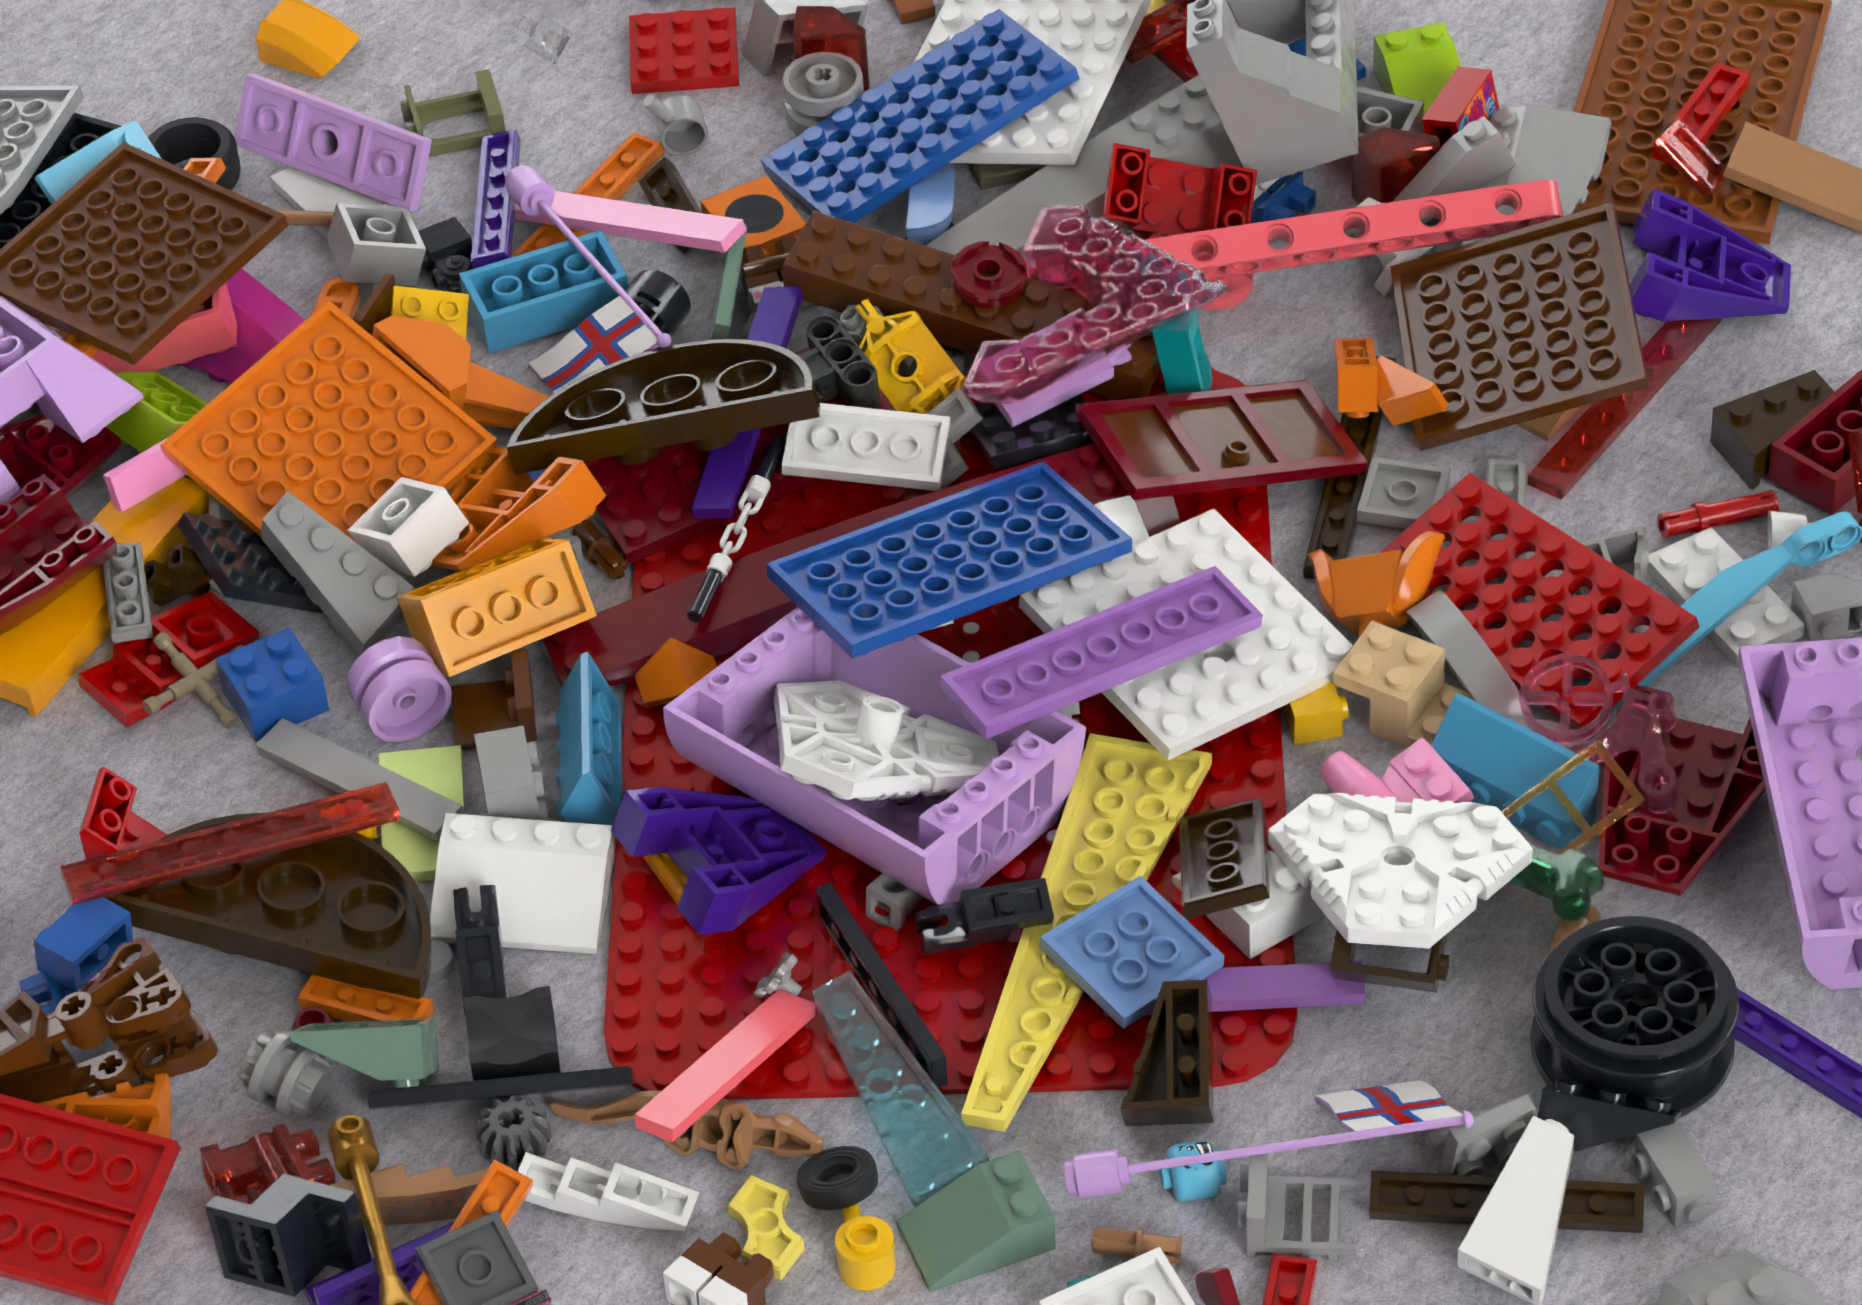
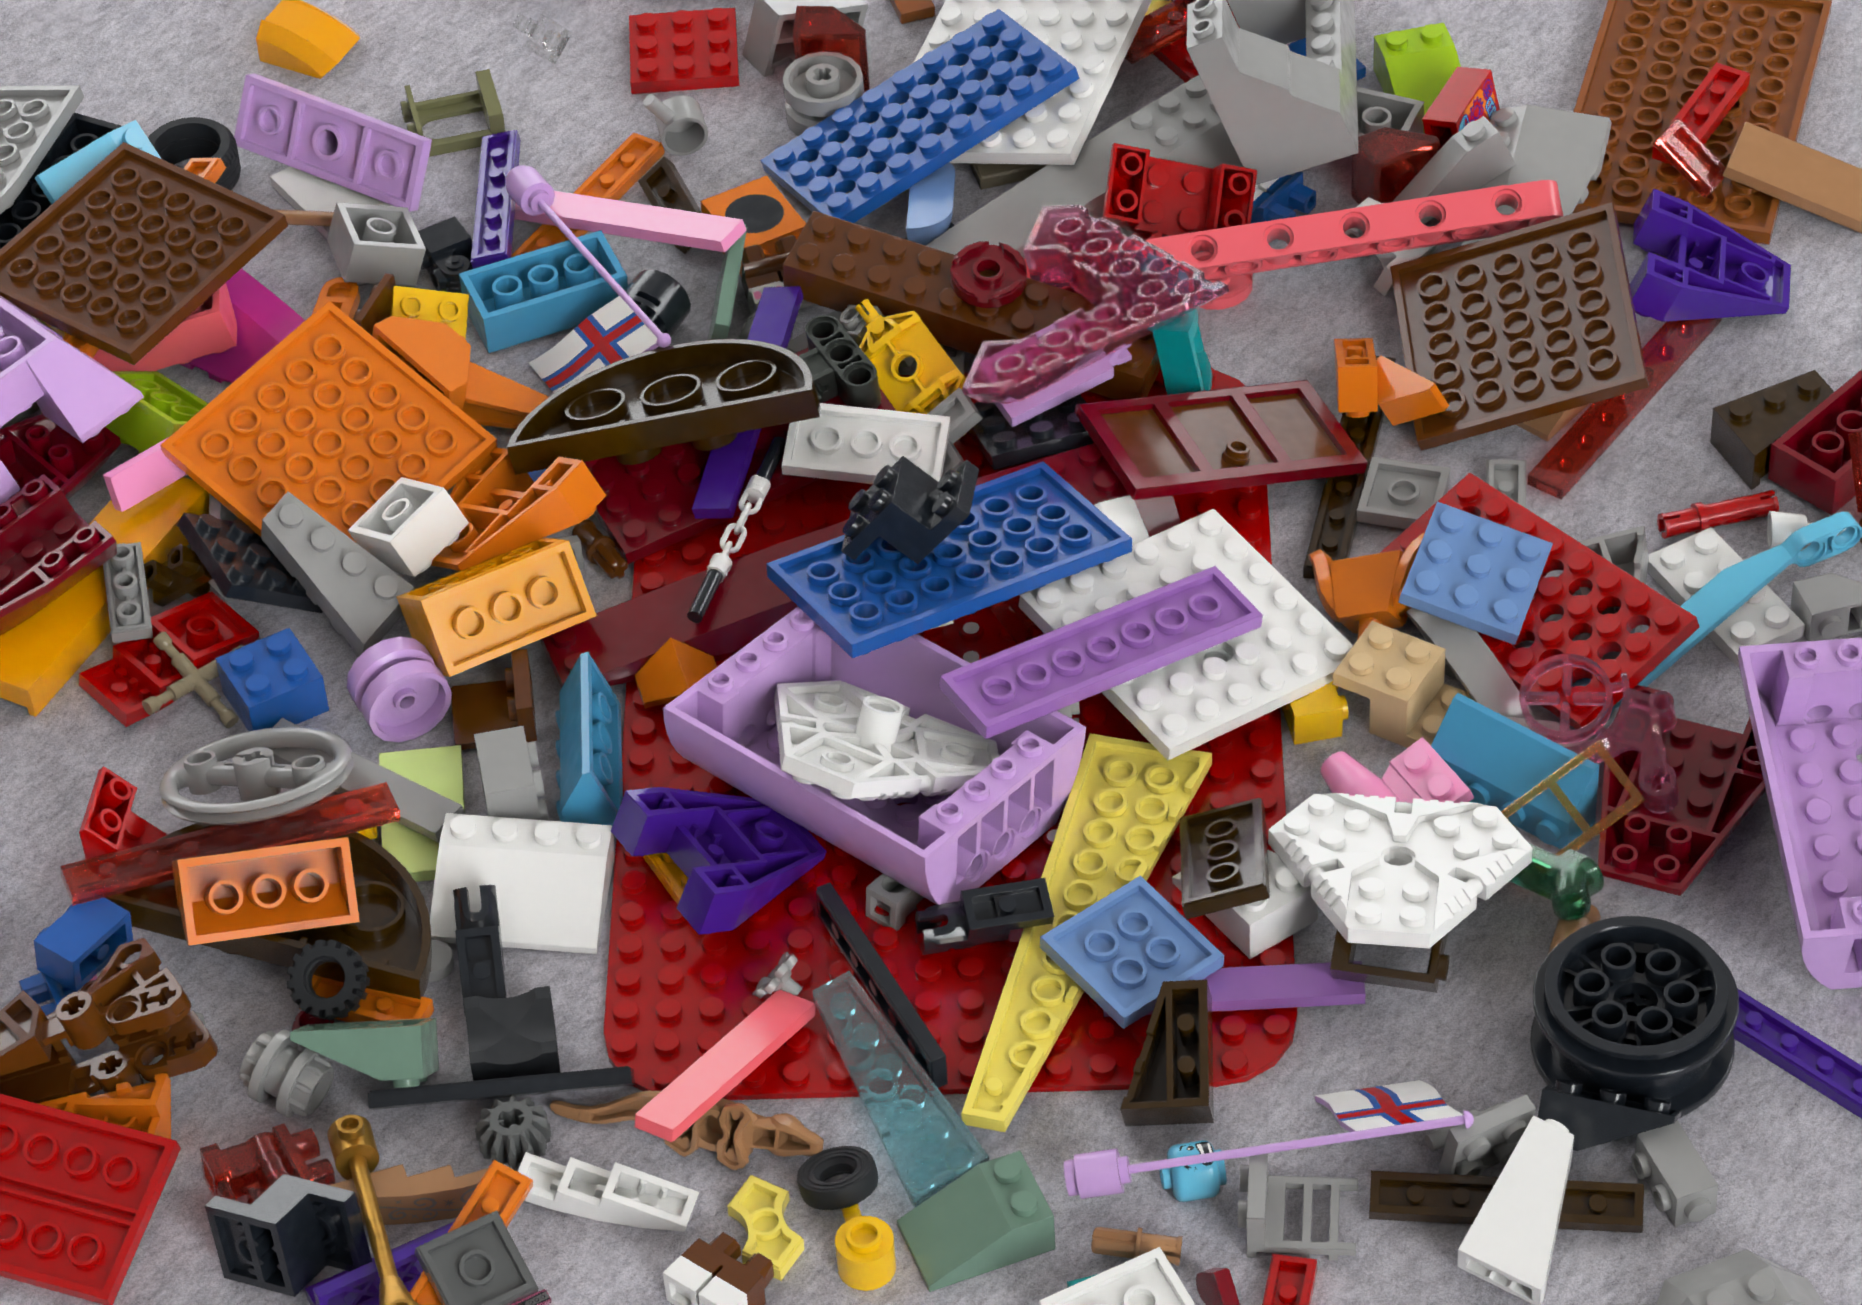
(256, 775): none -> light grey piece
(266, 891): none -> orange slope
(302, 974): none -> black tyre
(909, 509): none -> black bracket
(1475, 573): none -> medium blue plate

